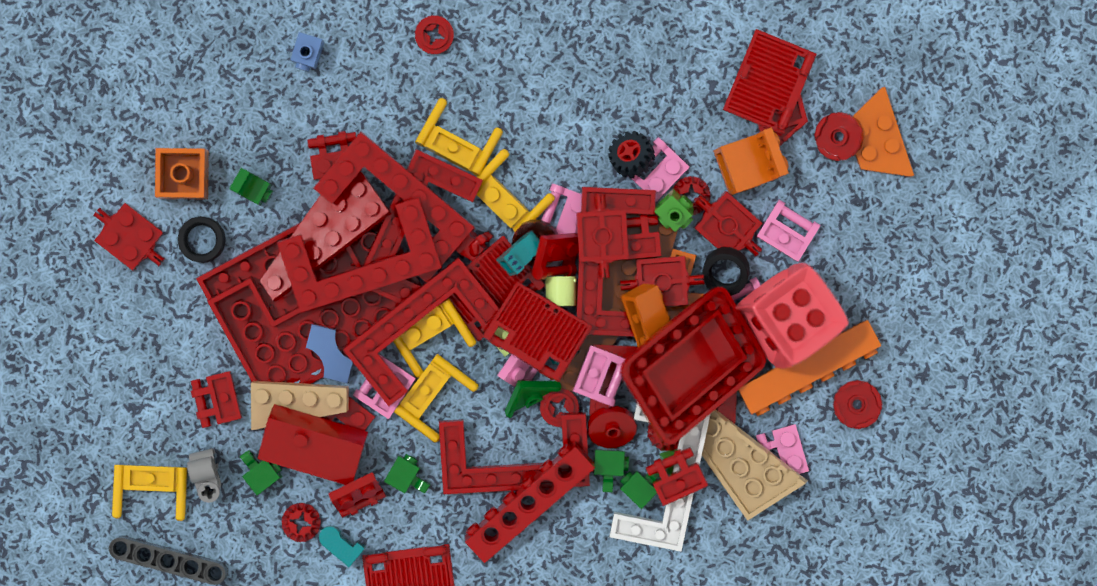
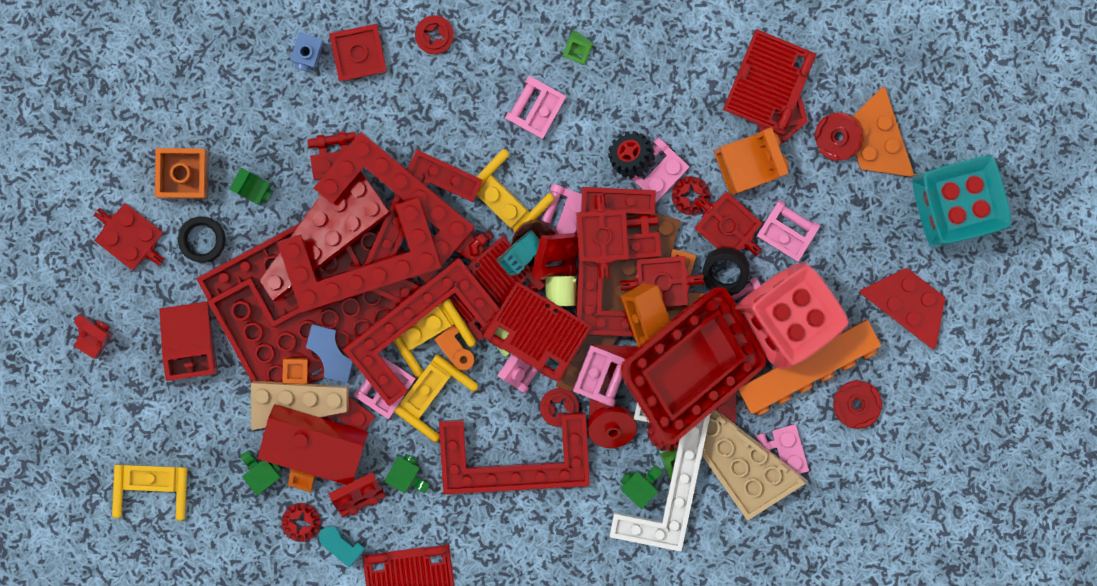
(92, 336): none -> red brick
(156, 560): dark grey beam -> none
(187, 341): none -> red slope
(204, 472): light grey piece -> none
(223, 398): red plate -> none
(295, 370): none -> orange plate
(301, 480): none -> orange plate
(358, 52): none -> red plate
(453, 147): yellow plate -> none
(460, 357): none -> orange leg
(487, 546): red brick -> none
(529, 393): green tile -> none
(543, 110): none -> bright pink plate
(578, 45): none -> bright green slope
(610, 464): green brick -> none
(674, 211): bright green brick -> none
(679, 483): red plate -> none
(909, 303): none -> red wing
(961, 201): none -> teal piece

